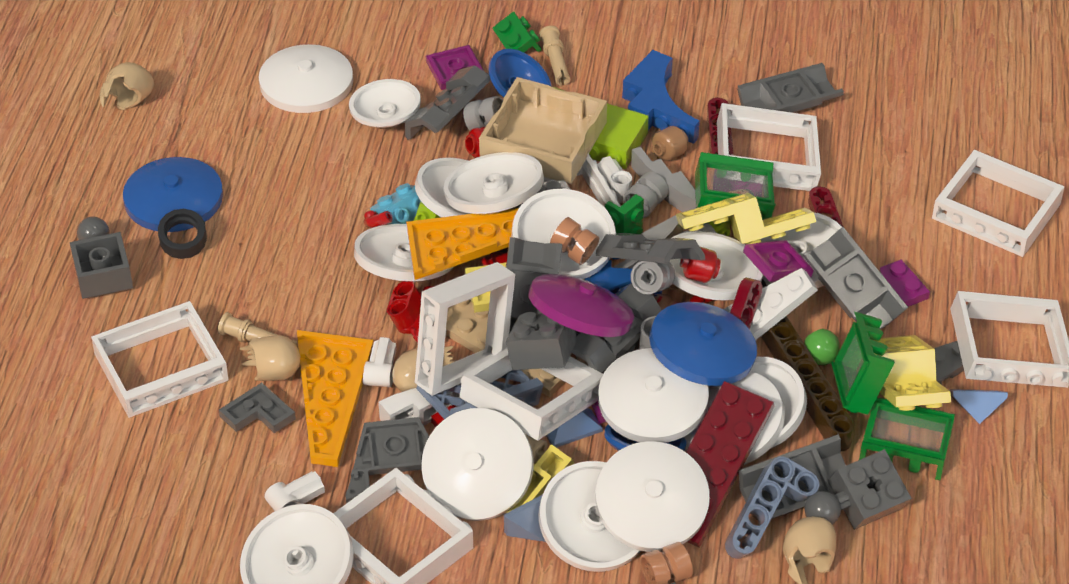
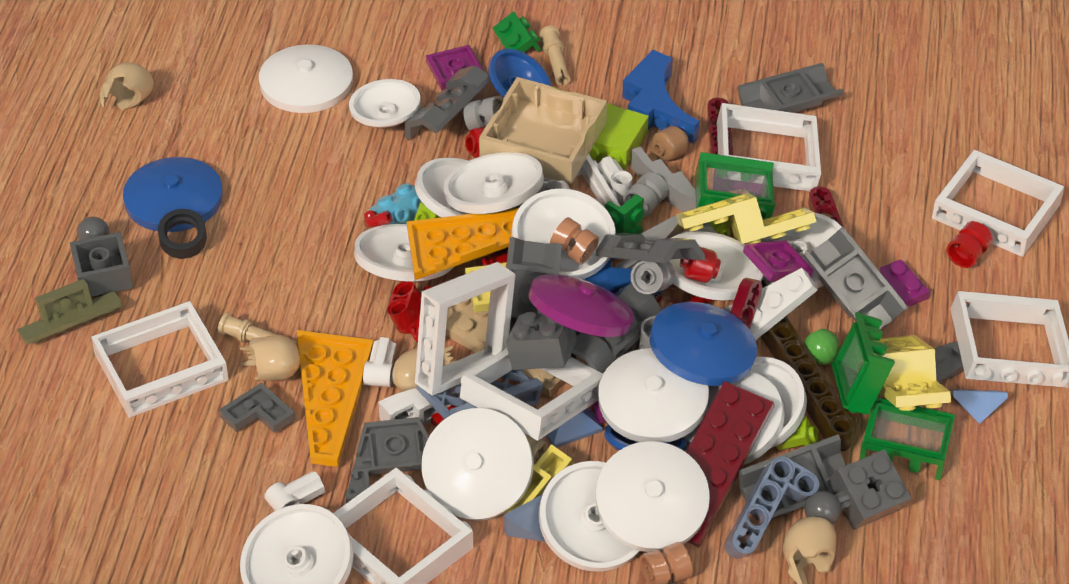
(67, 308): none -> olive bracket
(804, 435): none -> lime bracket
(969, 244): none -> red wheel

